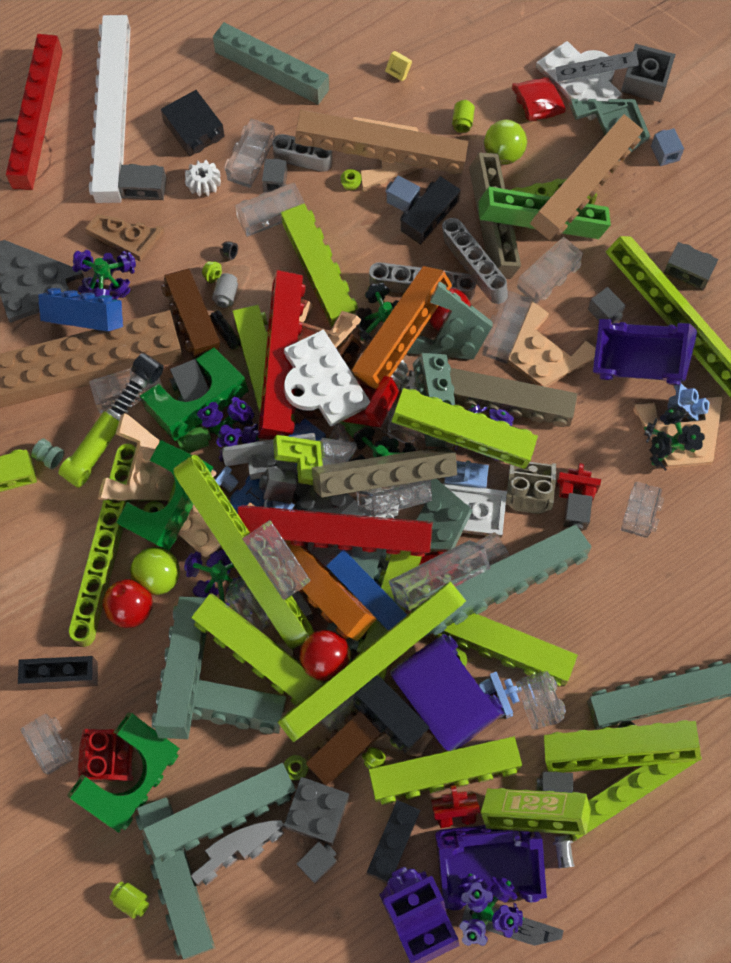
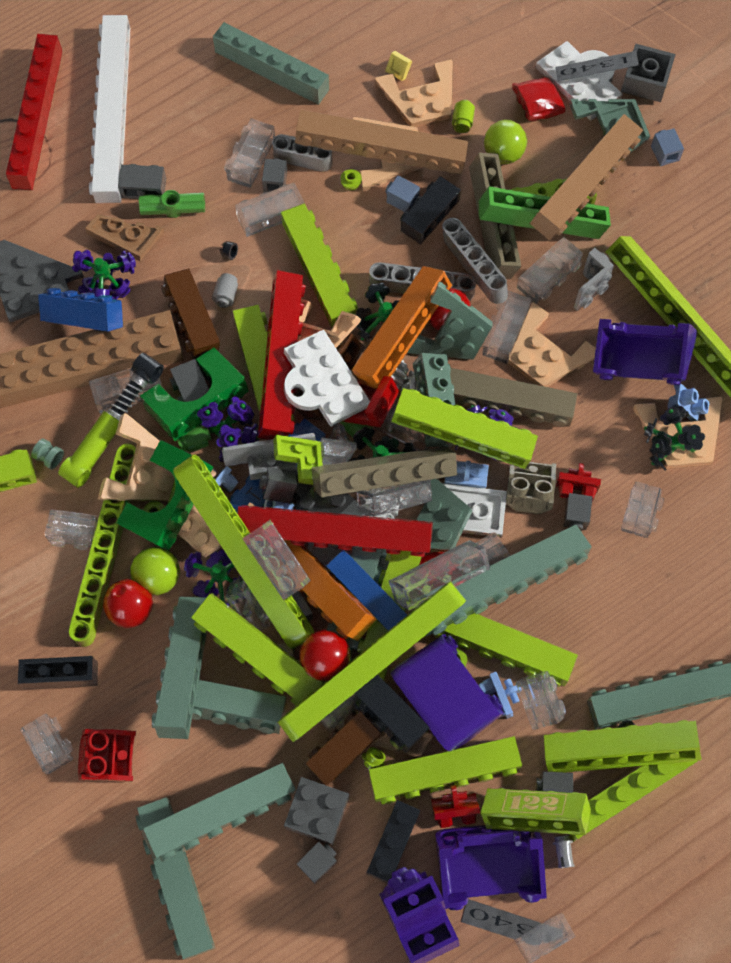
(71, 528): none -> clear brick
(117, 808): green arch -> none
(129, 899): lime brick -> none
(161, 203): none -> bright green piece
(192, 123): black brick -> none
(202, 178): white gear -> none
(212, 271): lime plate -> none
(225, 329): black axle -> none
(245, 841): light grey slope -> none
(295, 776): lime plate -> none
(425, 102): none -> light nougat wing
(481, 904): dark purple plant -> none
(544, 938): none -> clear brick
(598, 272): none -> light grey bracket
(607, 306): dark grey brick -> none
(691, 265): dark grey brick -> none

